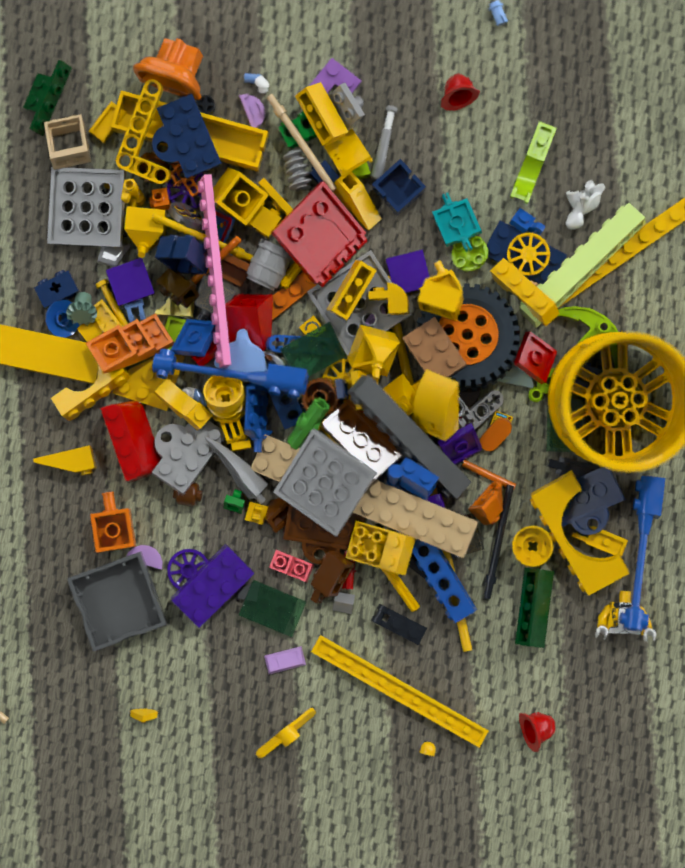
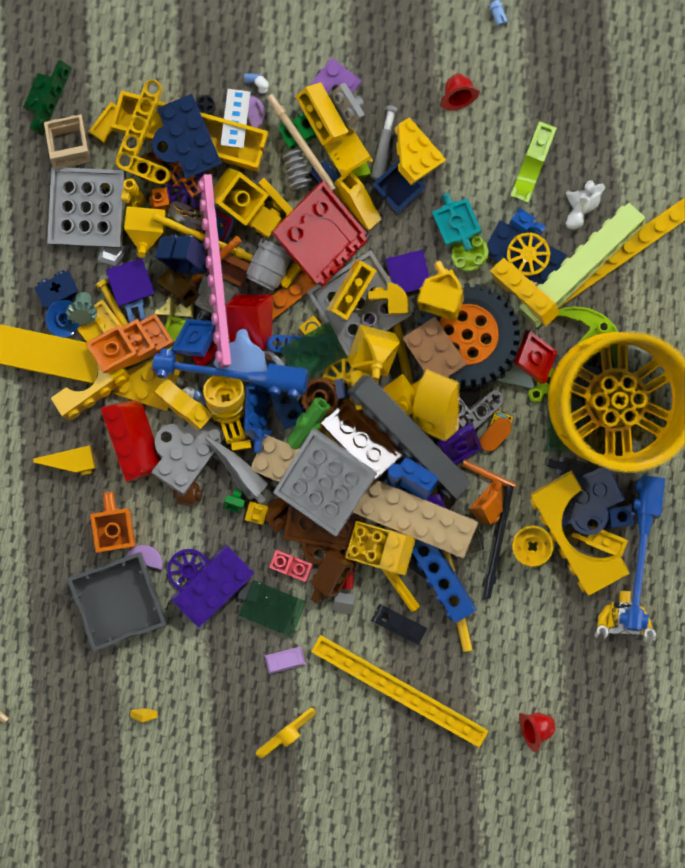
(173, 68): orange piece -> none
(236, 111): none -> white sticker
(416, 152): none -> yellow plate
(428, 748): yellow hinge -> none
(534, 607): dark green brick -> none
(628, 517): none -> dark blue brick

